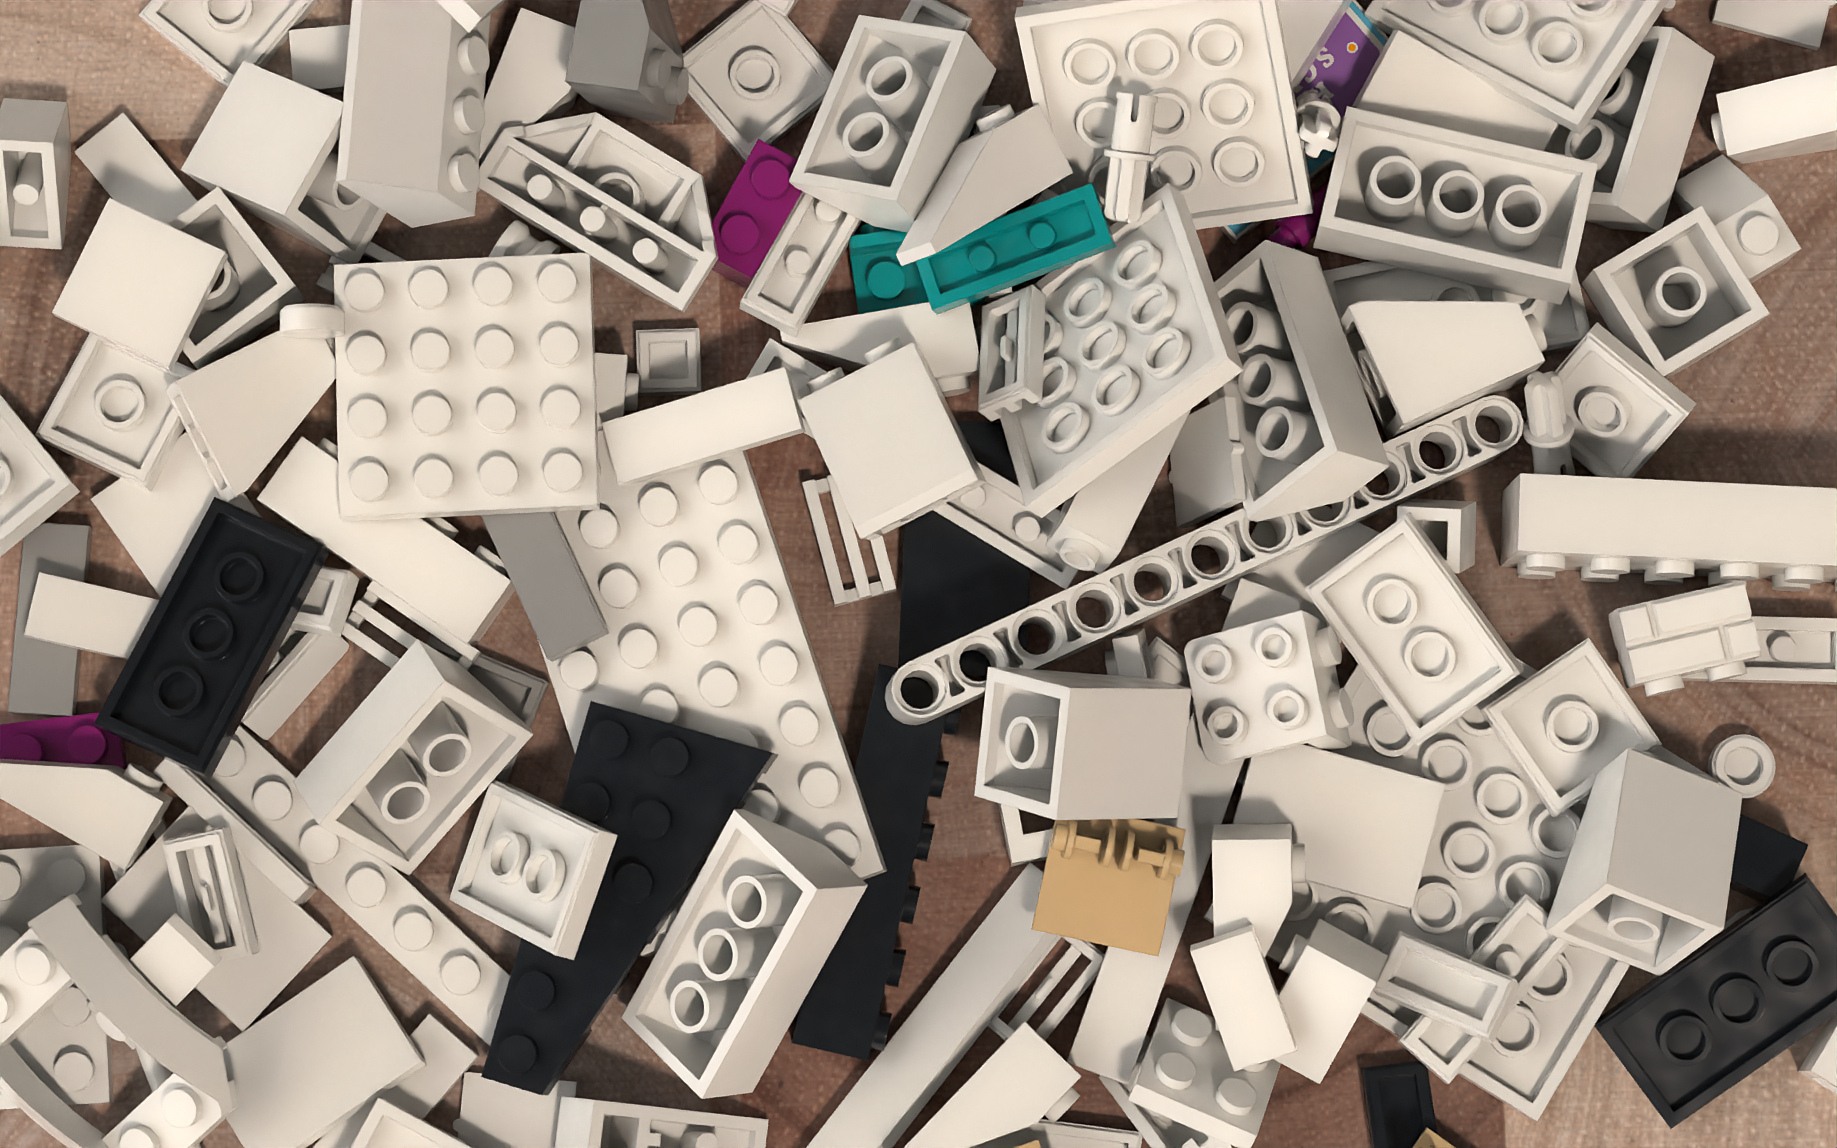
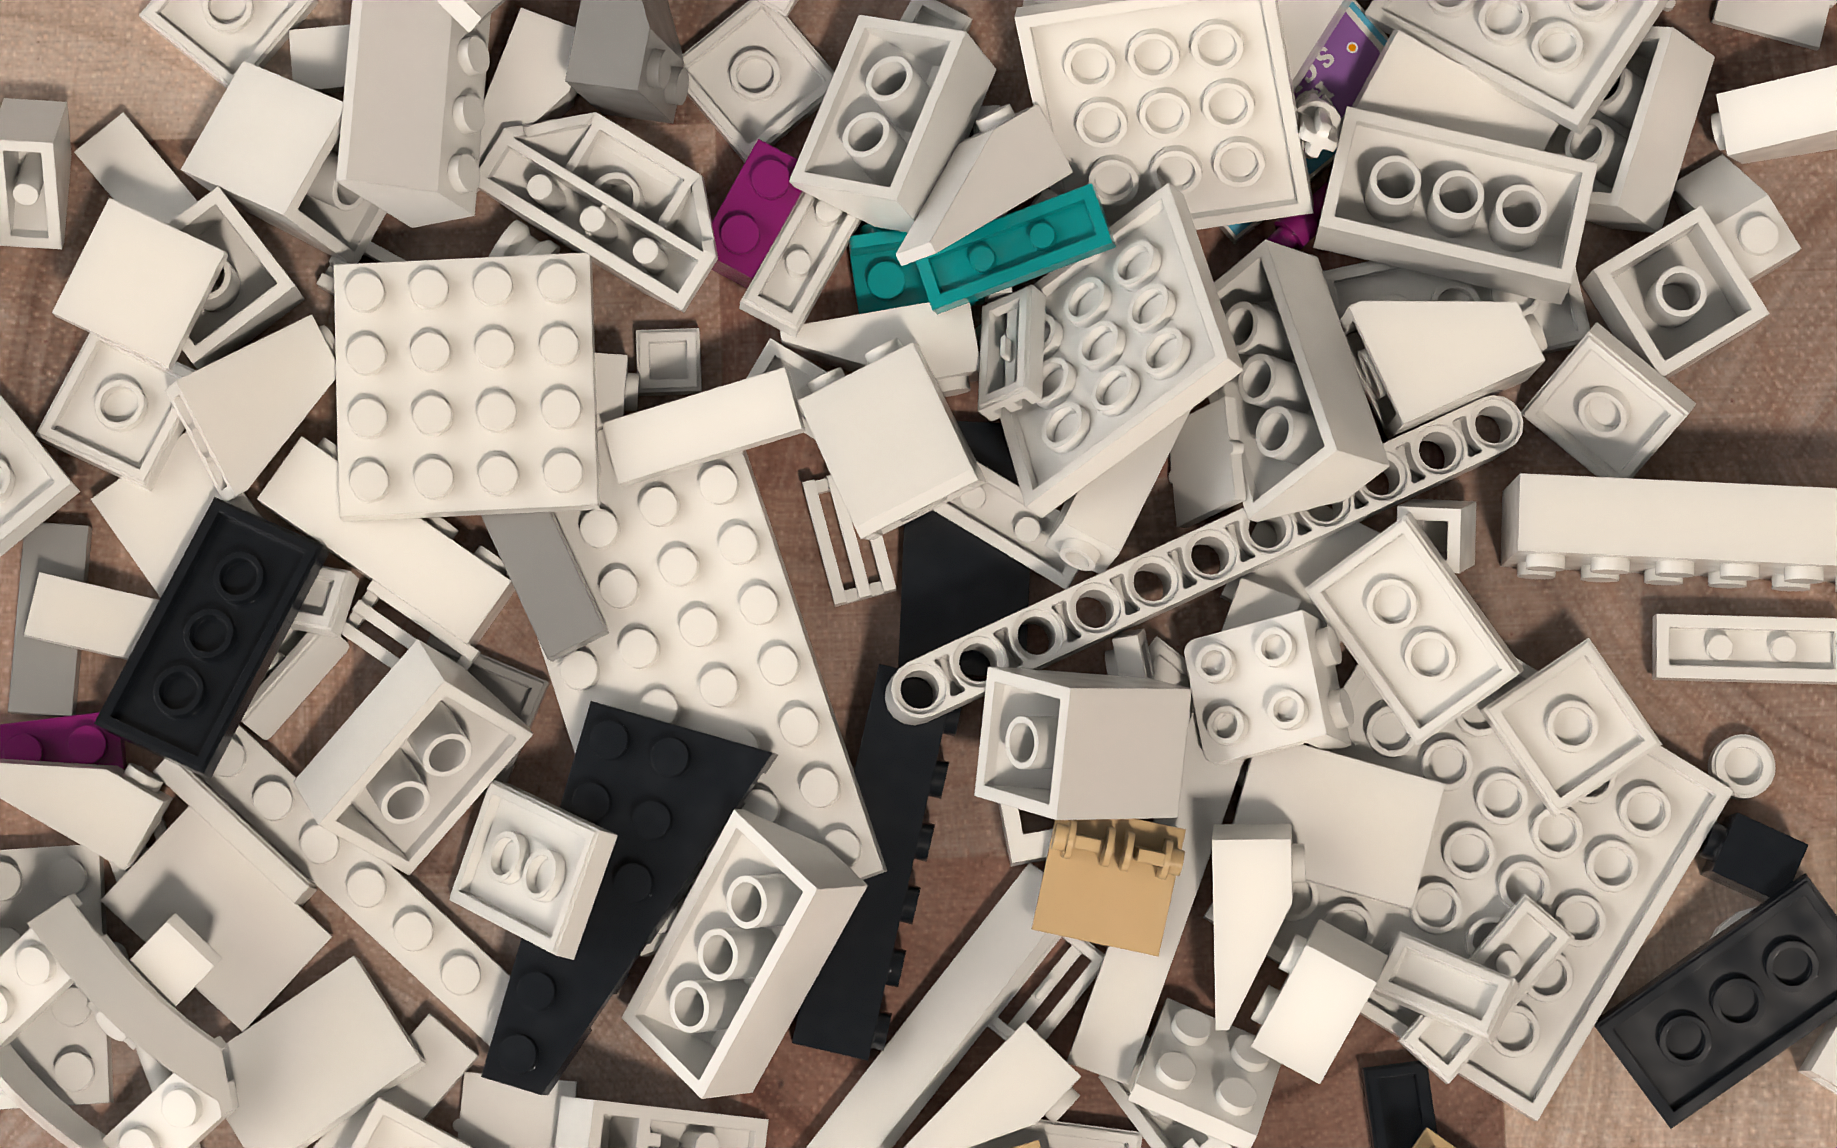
(232, 887): white tile -> none
(312, 321): white tile -> none
(1129, 158): white axle -> none
(1243, 998): white tile -> none
(1548, 425): white axle -> none
(1648, 863): white slope -> none
(1684, 637): white brick -> none

